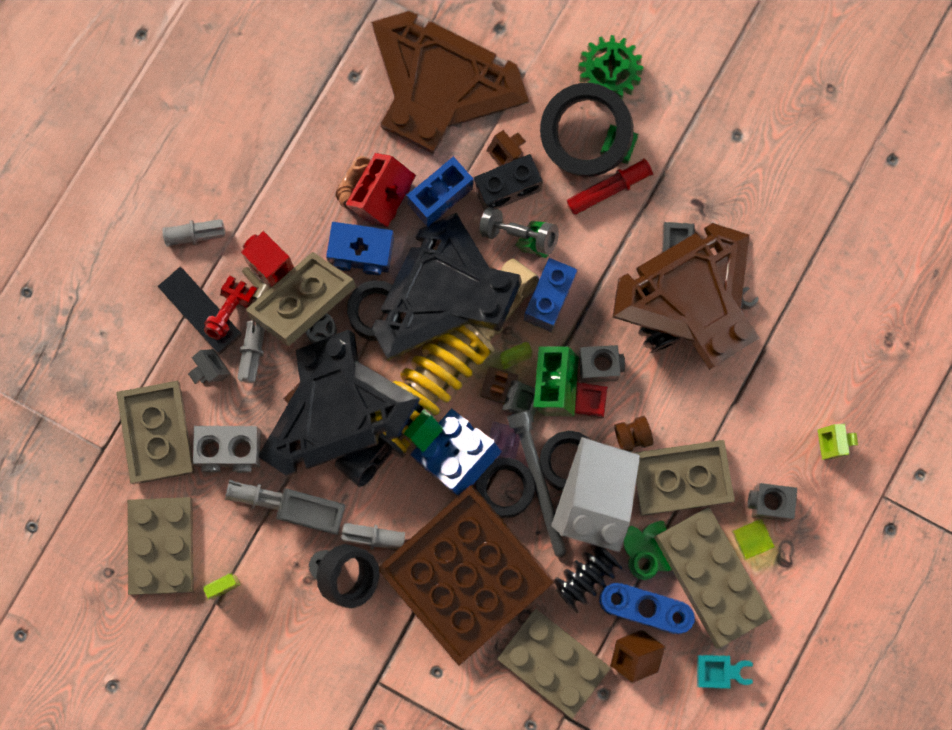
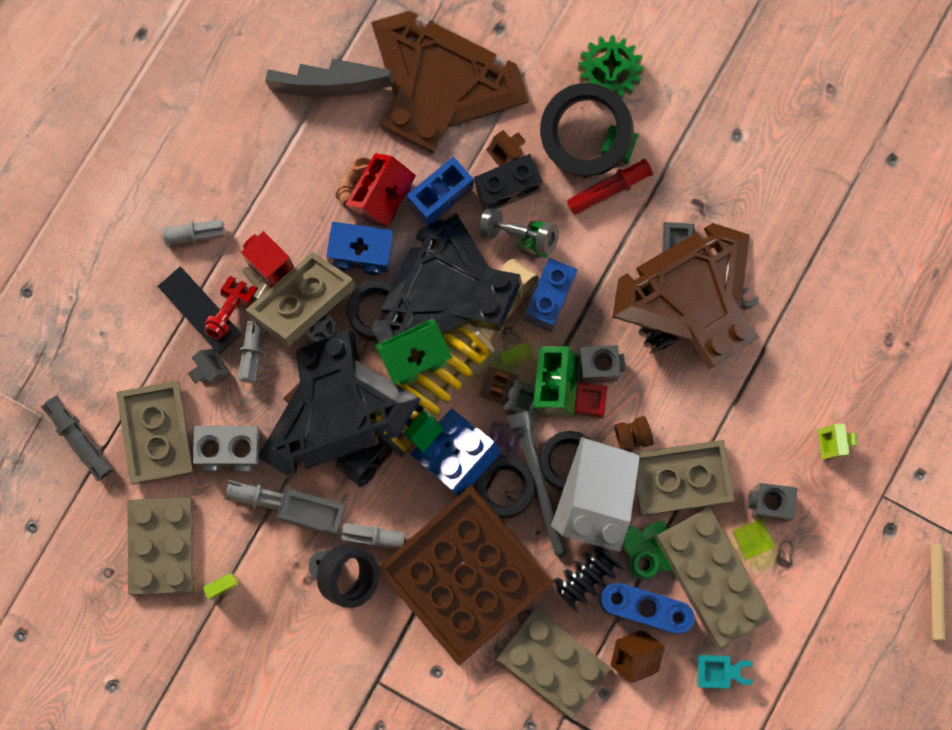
(71, 430): none -> dark grey pin
(340, 79): none -> dark grey slope
(396, 352): none -> green brick
(937, 592): none -> tan piece

